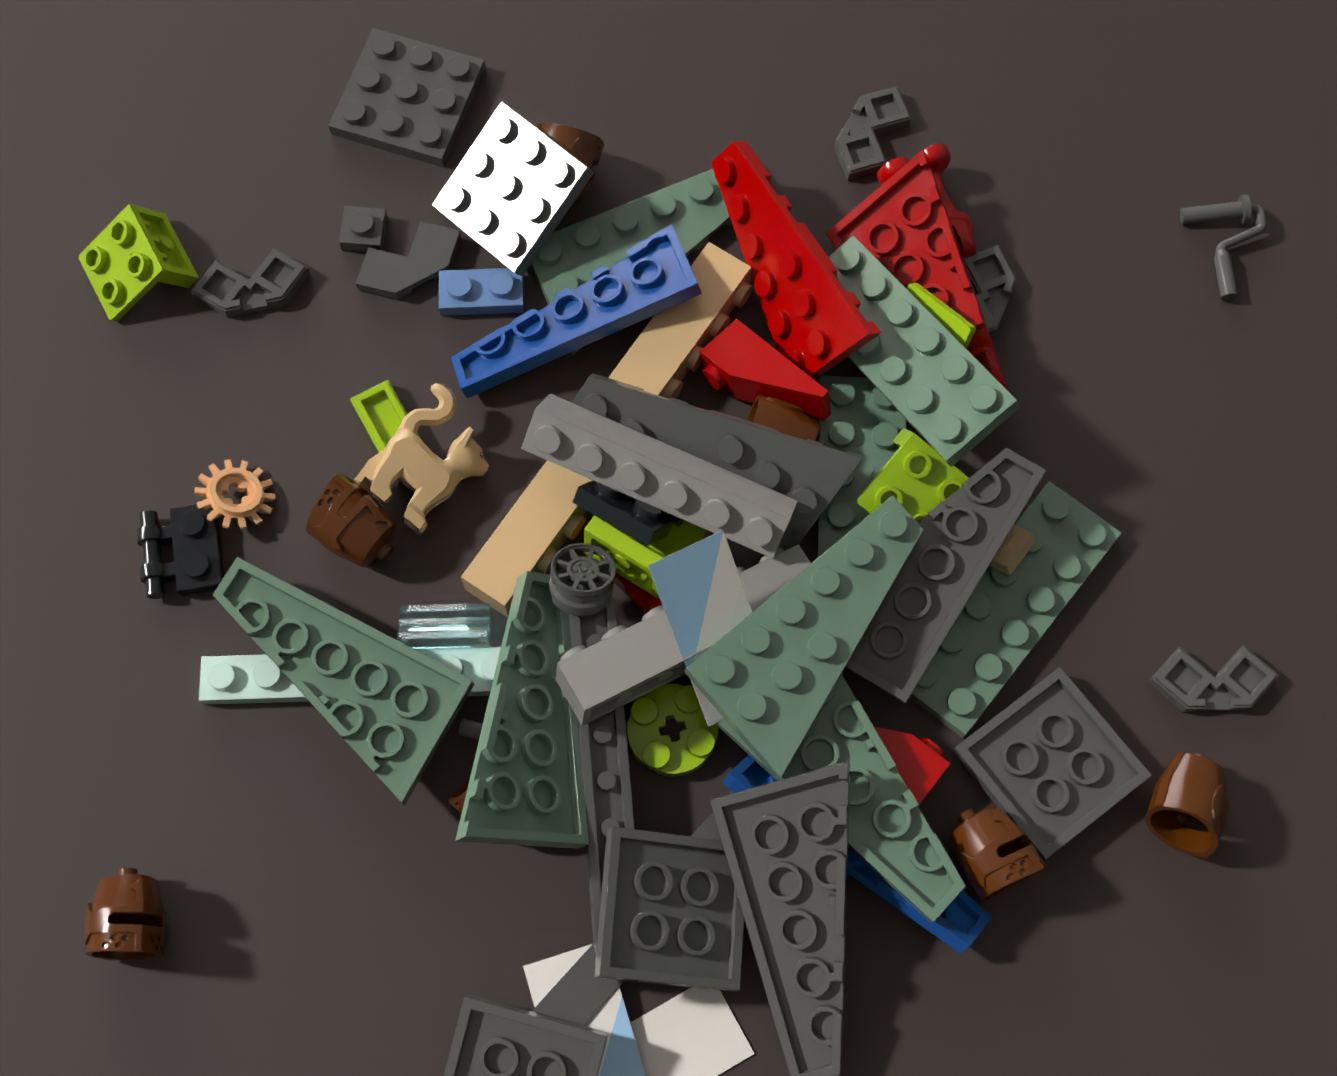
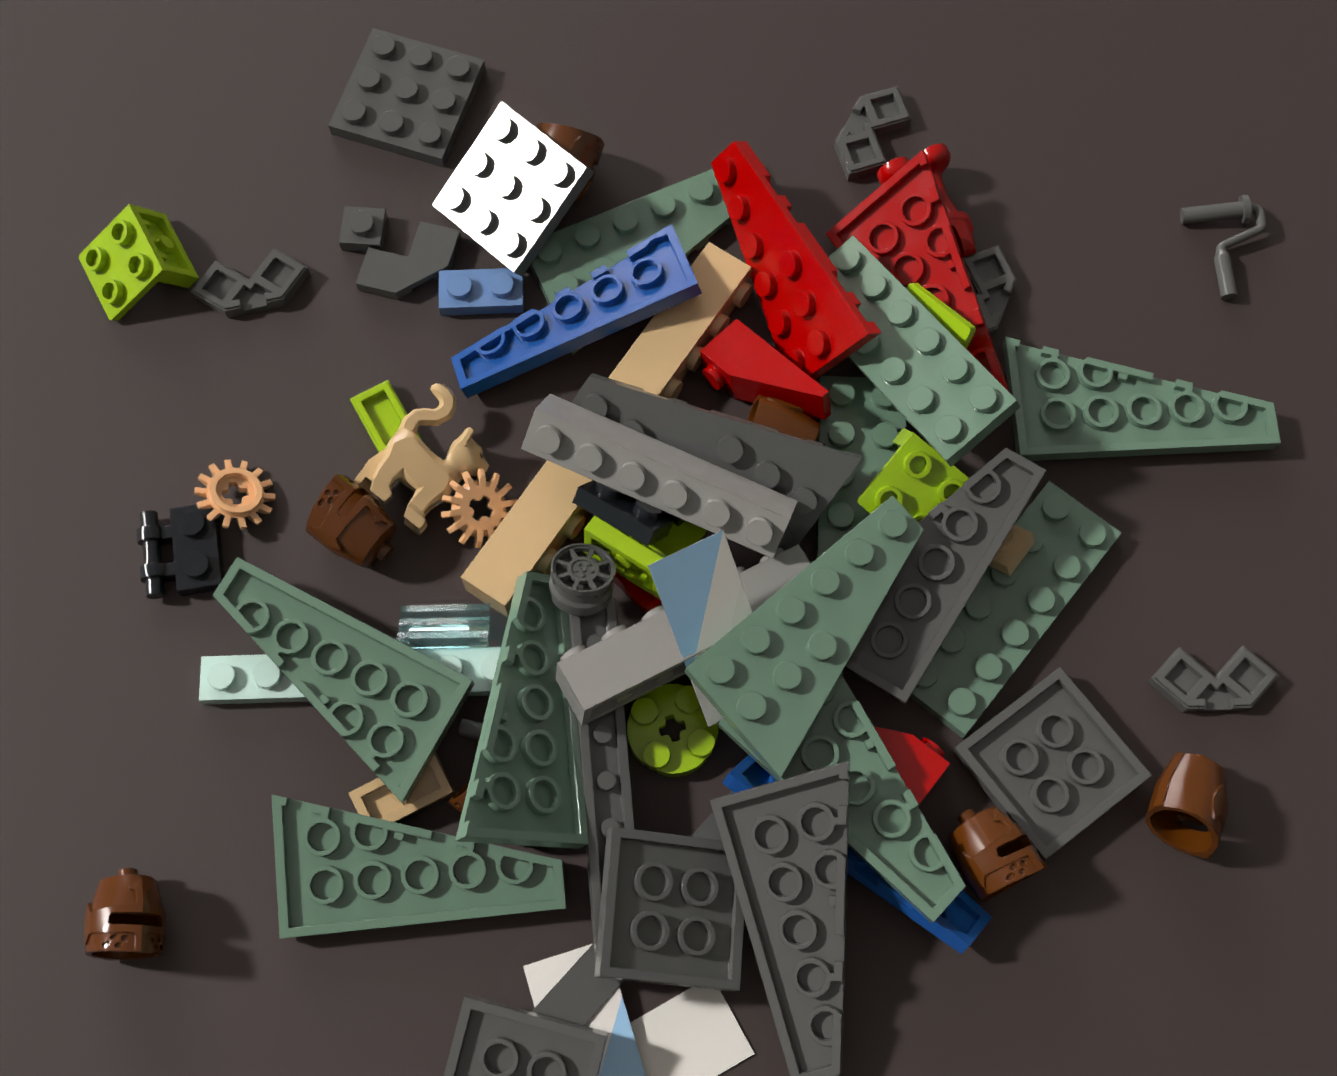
(375, 873): none -> sand green wing
(379, 802): none -> tan plate
(463, 513): none -> light nougat gear
(1119, 411): none -> sand green wing

